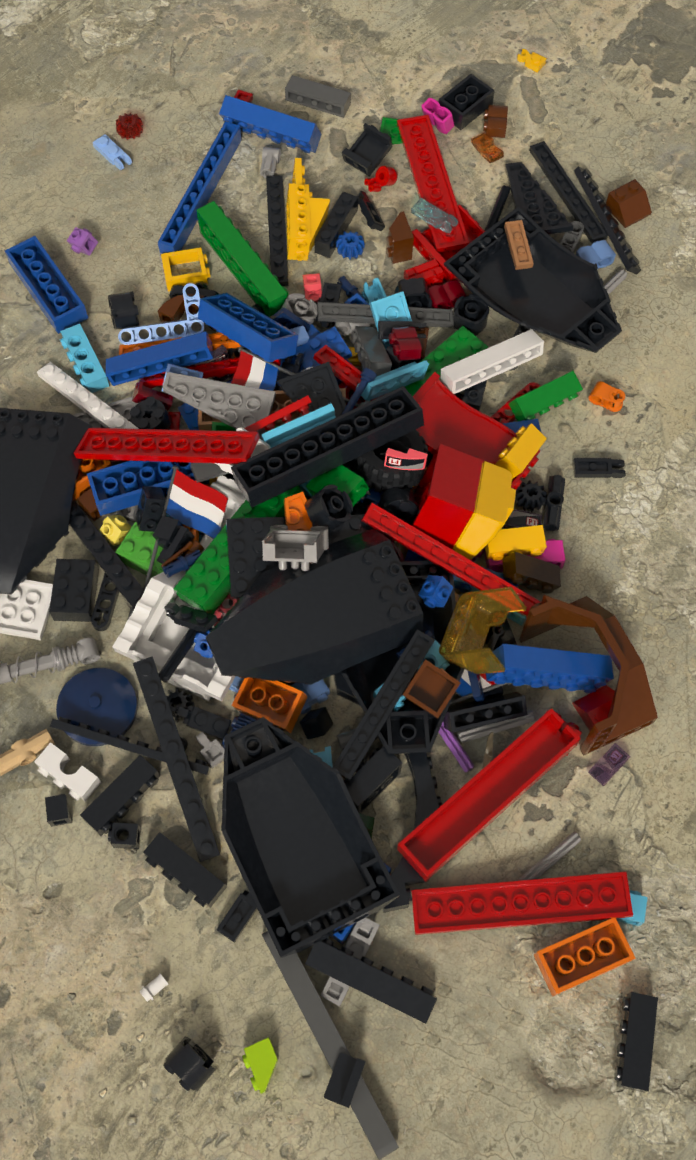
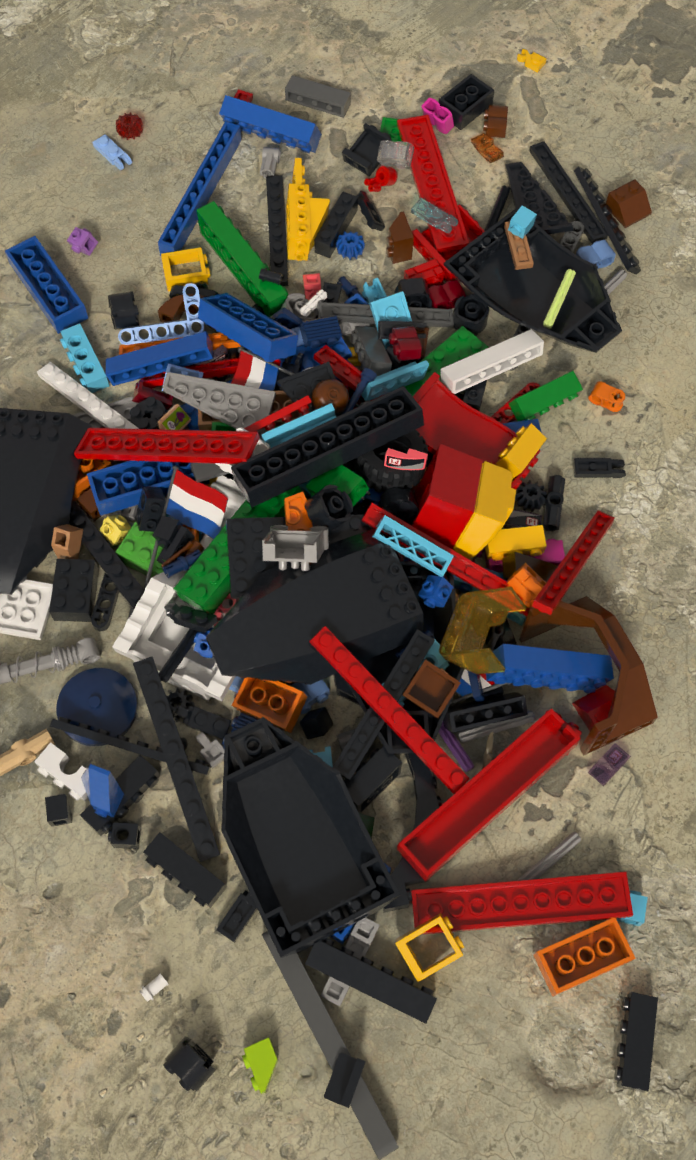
(67, 541): none -> medium nougat slope
(102, 790): none -> blue wedge
(174, 419): none -> slope
(266, 275): none -> black pin
(311, 305): none -> white axle
(320, 331): none -> dark blue brick
(330, 392): none -> reddish brown cylinder
(389, 710): none -> red plate
(395, 154): none -> clear brick
(411, 959): none -> yellow window
(416, 543): none -> medium azure fence
(522, 222): none -> medium azure brick
(526, 584): none -> orange brick
(559, 298): none -> yellowish green axle
(573, 563): none -> red plate

